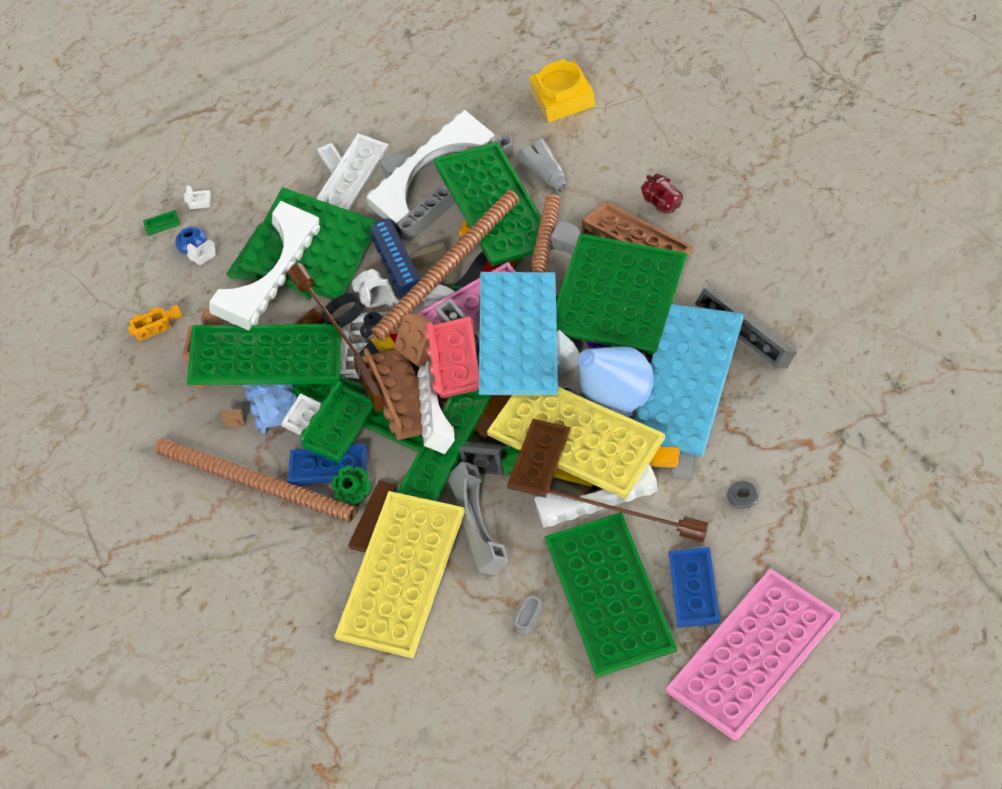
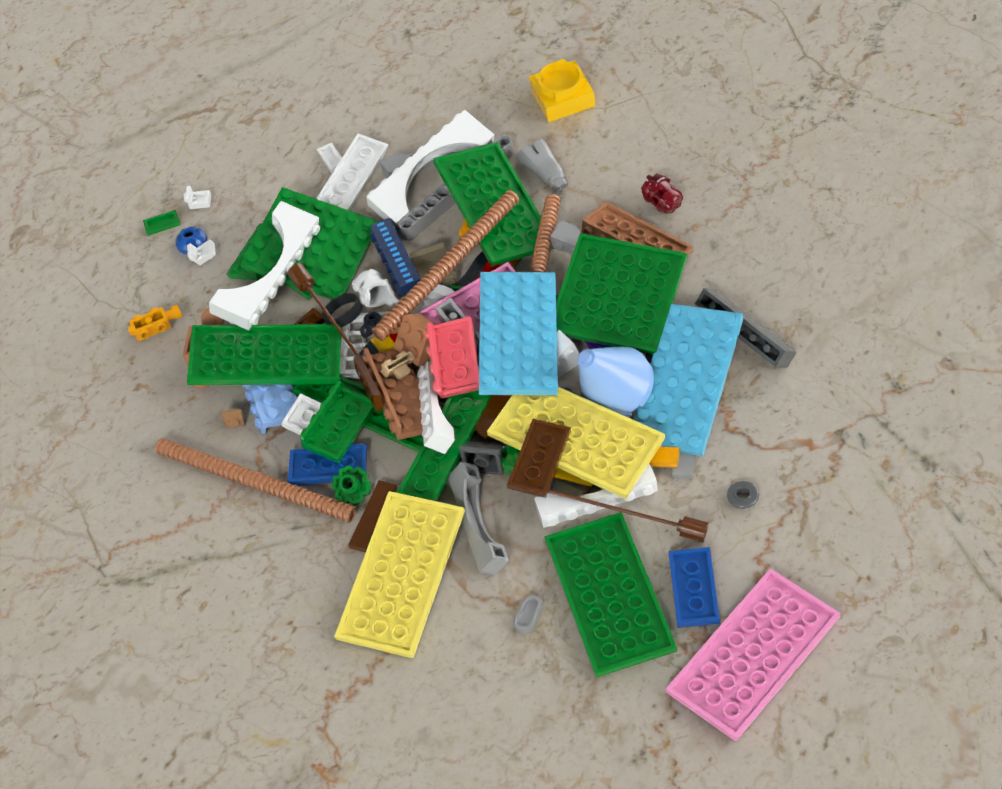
(399, 366): none -> tan piece

